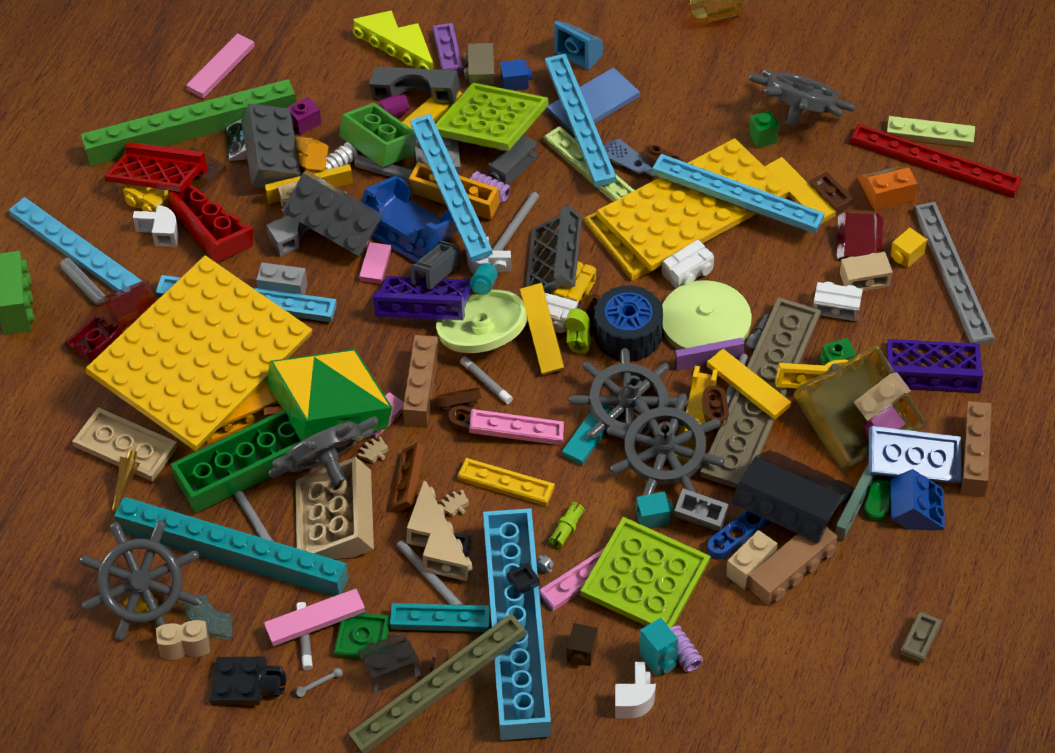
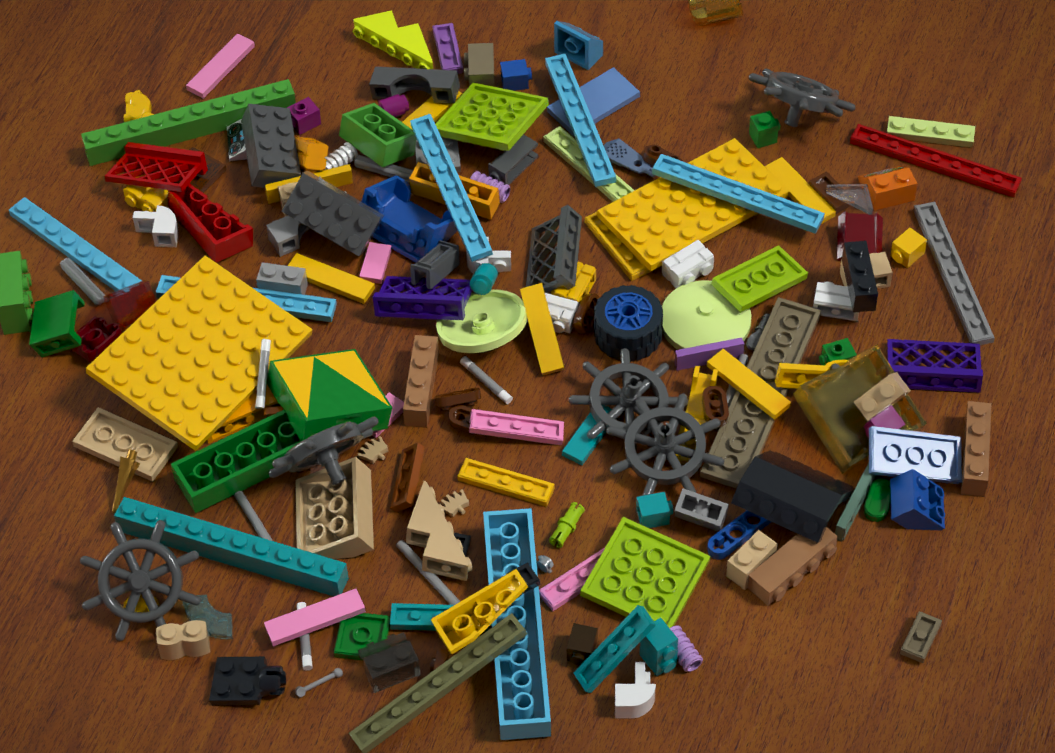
(55, 324): none -> green panel
(137, 106): none -> yellow animal
(262, 374): none -> light grey bar
(334, 279): none -> yellow tile
(473, 615): none -> yellow wedge
(516, 222): light grey bar -> none
(578, 331): lime piece -> none
(614, 648): none -> teal plate
(759, 278): none -> lime plate
(852, 194): none -> clear tile
(859, 276): none -> black brick

